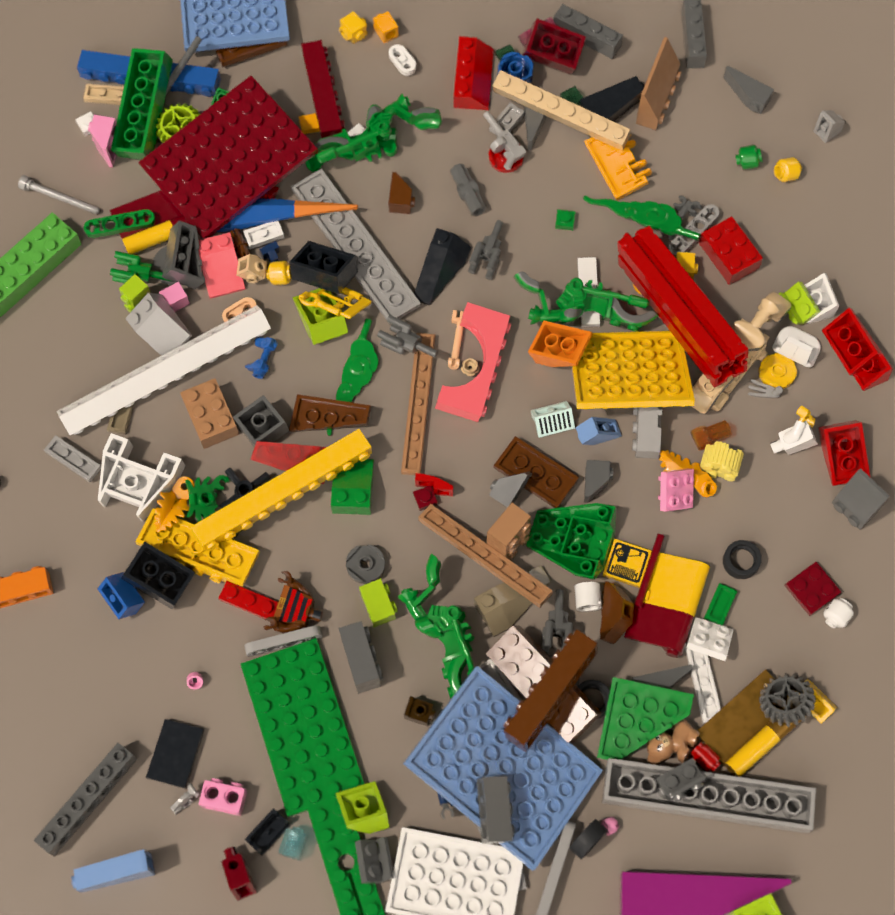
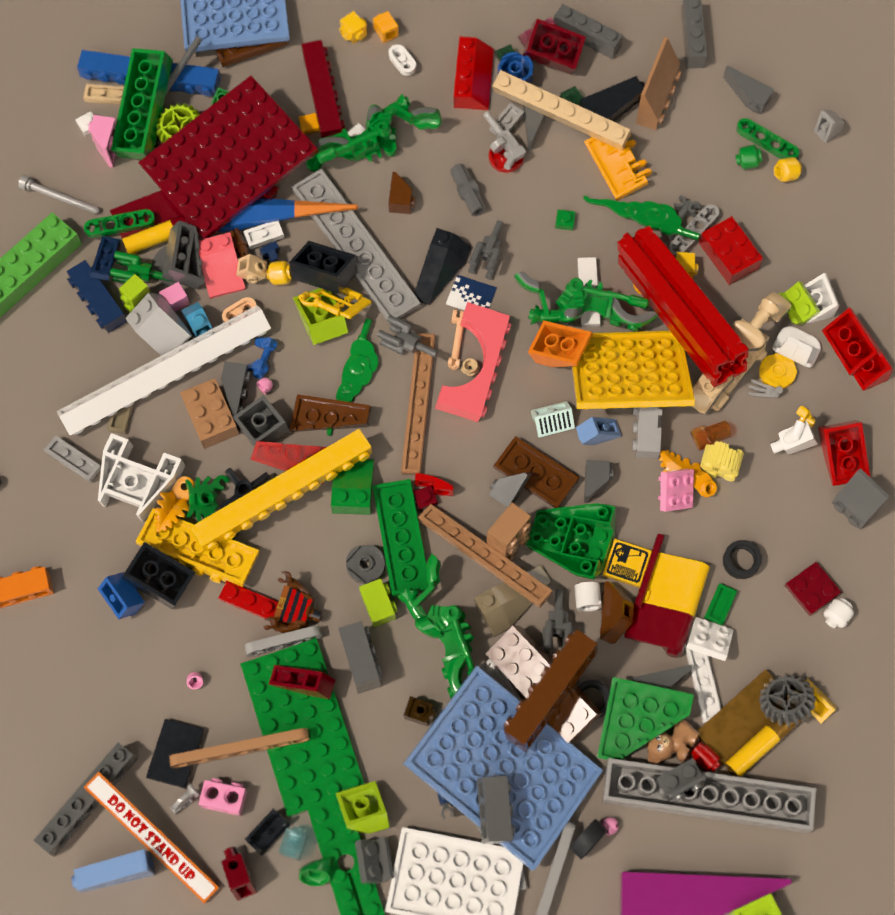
(96, 296): none -> dark blue brick
(105, 258): none -> dark blue tile
(151, 837): none -> tile
(196, 319): none -> dark azure slope
(234, 381): none -> dark grey slope
(239, 748): none -> medium nougat beam
(265, 385): none -> bright pink hinge
(302, 681): none -> dark red slope
(316, 872): none -> green piece
(400, 536): none -> green plate
(470, 291): none -> dark blue sticker
(769, 138): none -> green beam

